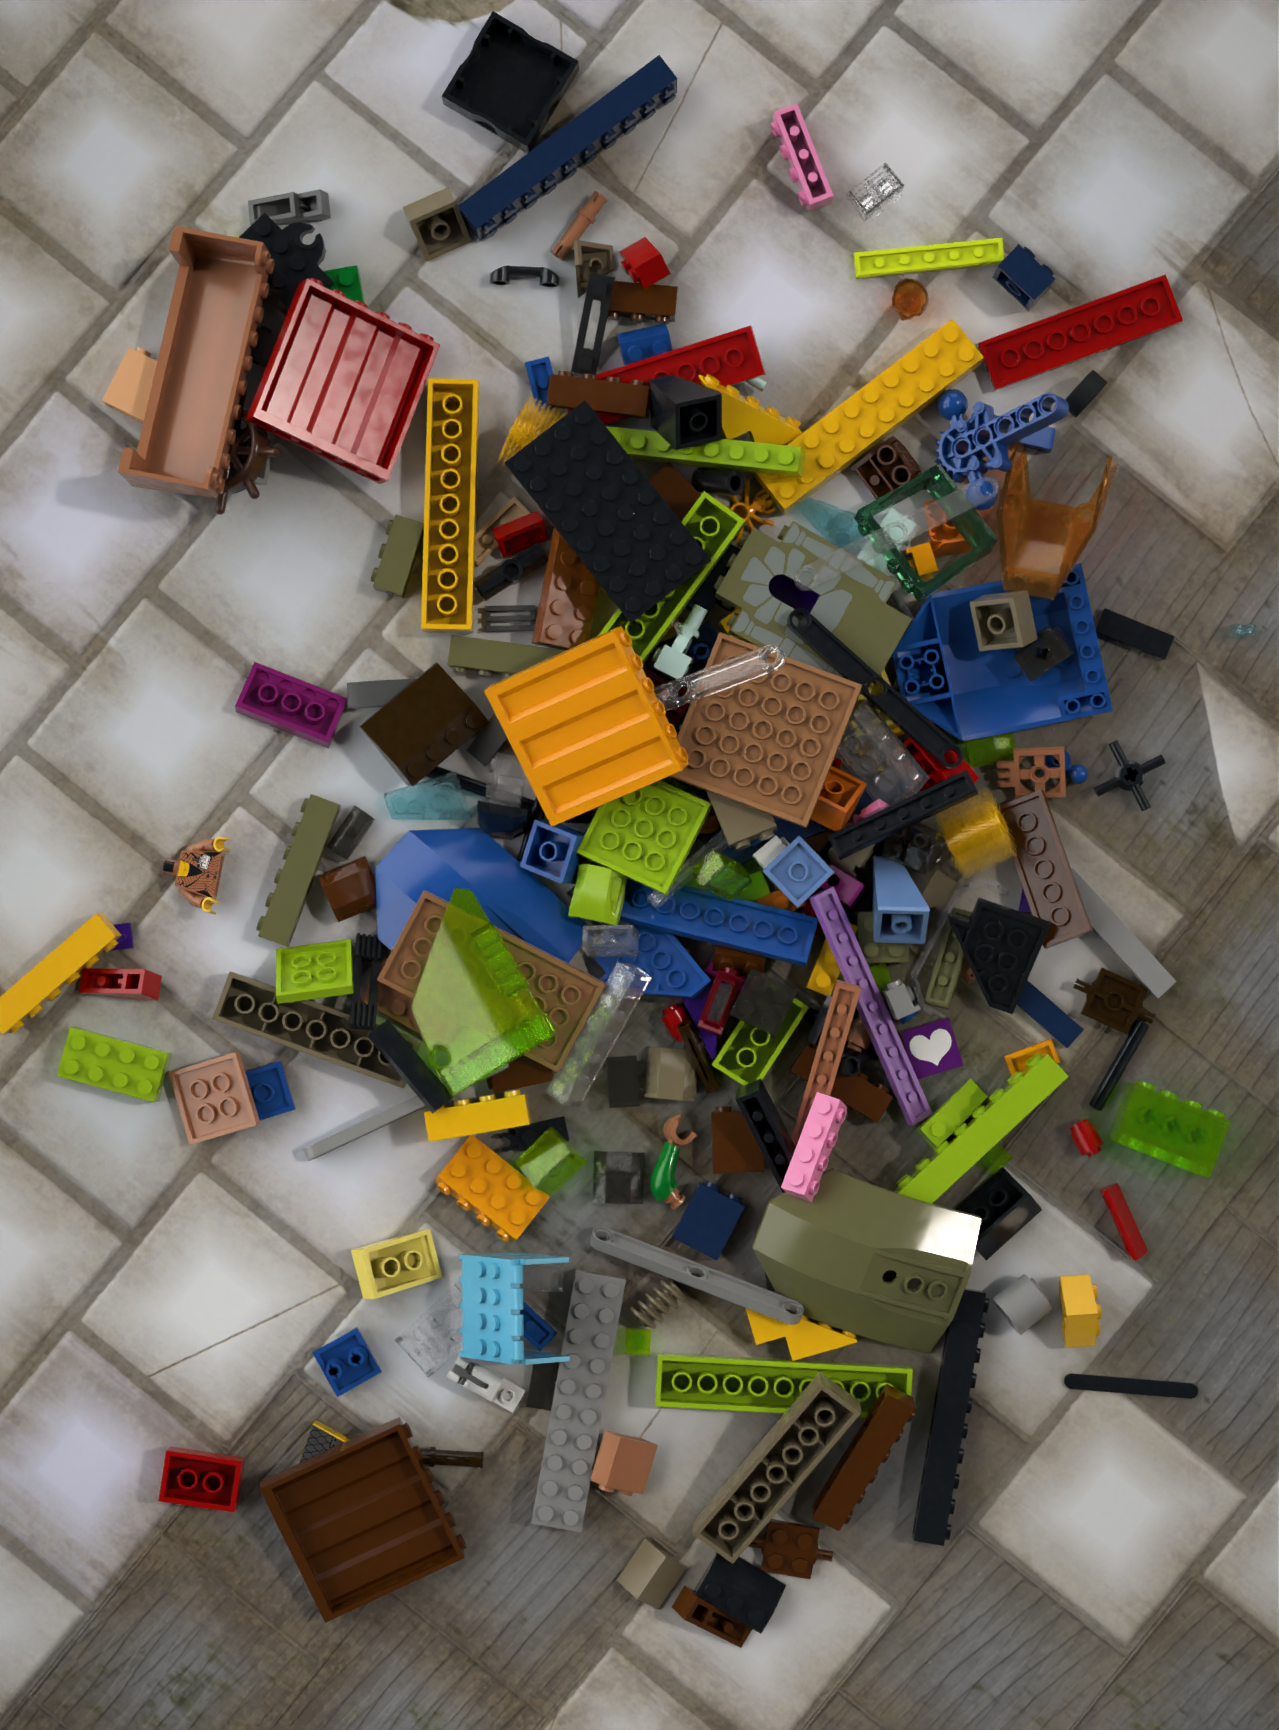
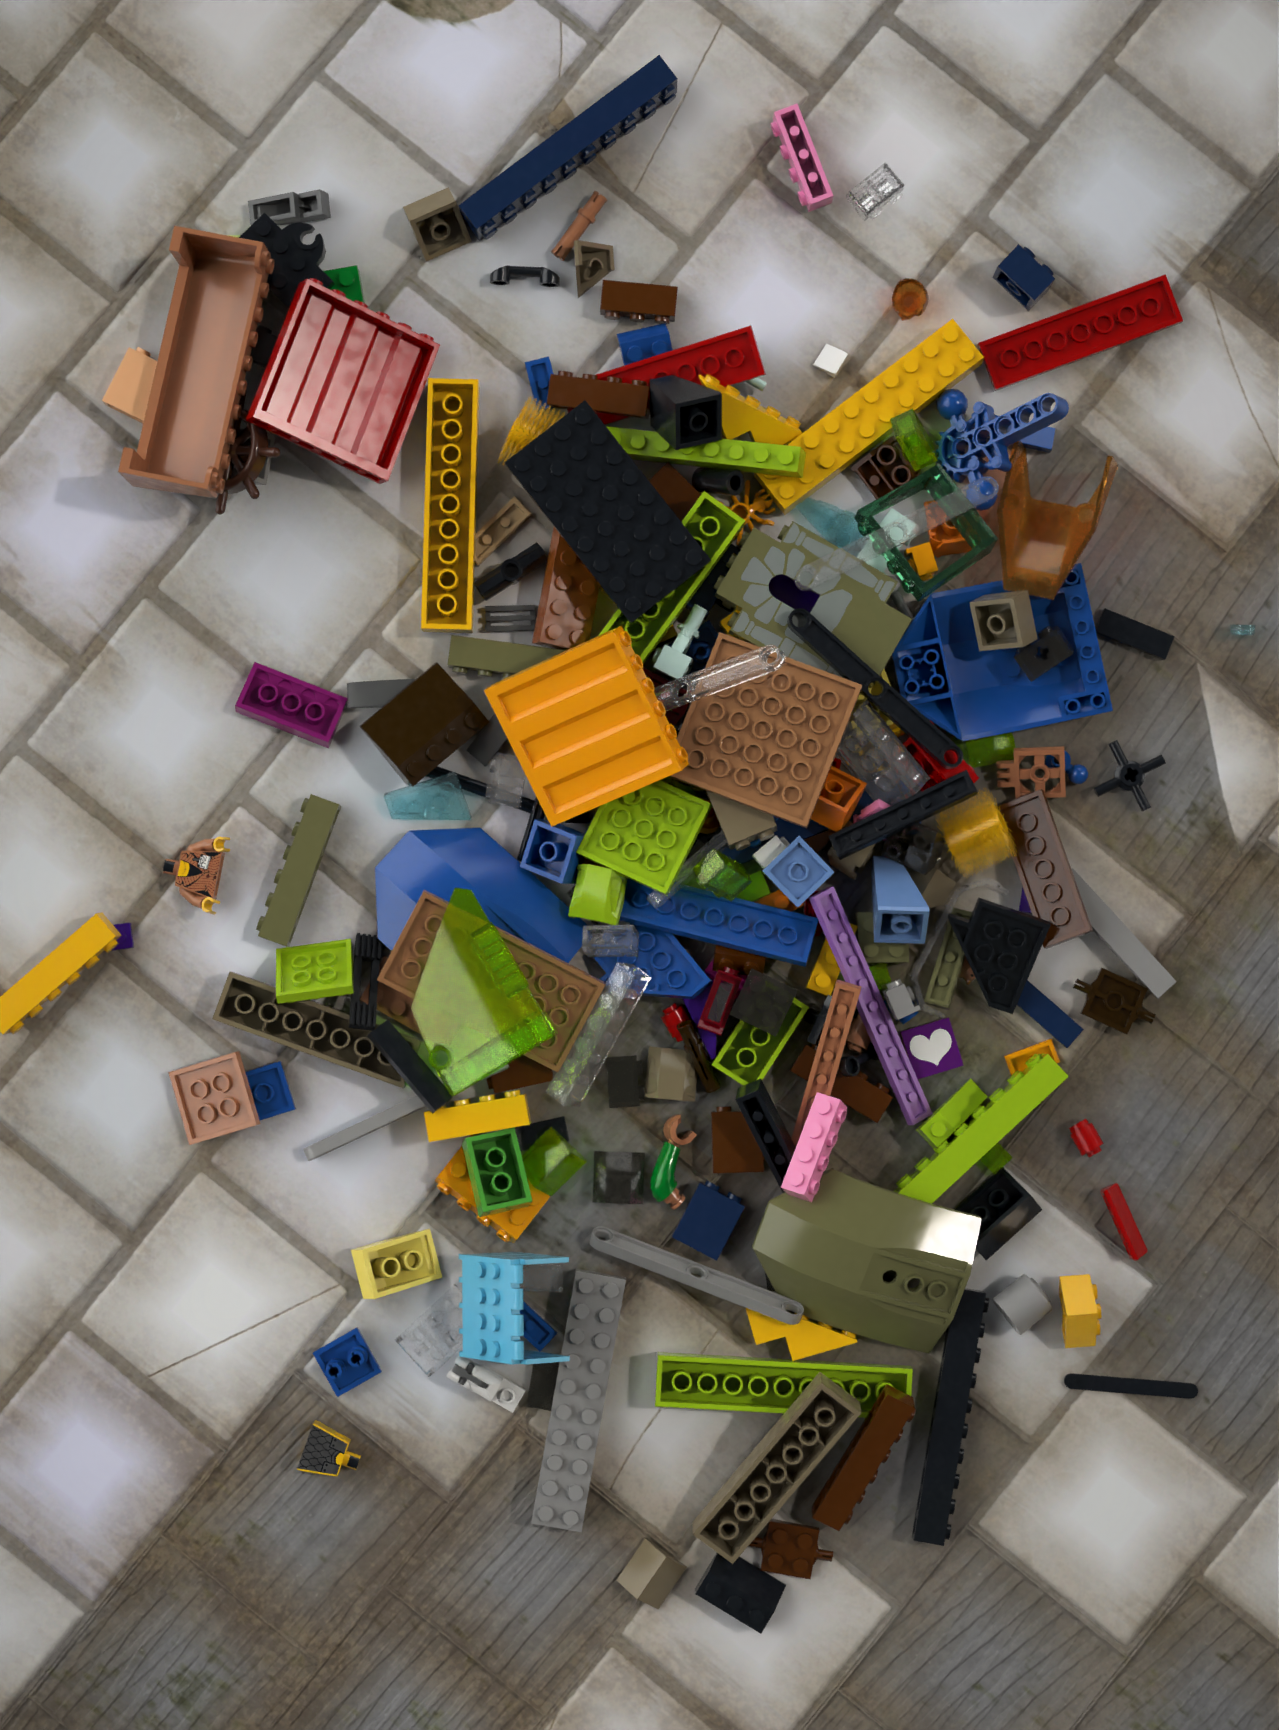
(114, 1064): lime brick -> none
(121, 983): red slope -> none
(202, 1479): red brick -> none
(350, 832): clear smoke brick -> none
(350, 889): reddish brown slope -> none
(363, 1519): reddish brown panel -> none
(398, 556): olive brick -> none
(476, 1458): dark brown pin -> none
(496, 1172): none -> bright green brick
(502, 820): black slope -> none
(510, 82): black tile -> none
(520, 534): red slope -> none
(599, 288): black container -> none
(623, 1463): nougat brick -> none
(637, 1341): clear neon green plate -> none
(644, 263): red brick -> none
(658, 1304): dark tan piece -> none
(710, 1618): reddish brown slope -> none
(830, 360): none -> white slope
(848, 890): magenta torso -> none
(913, 439): none -> clear neon green brick
(928, 258): neon yellow tile -> none
(1085, 392): black tyre -> none
(1119, 1065): black axle -> none
(1175, 1145): clear neon green brick -> none

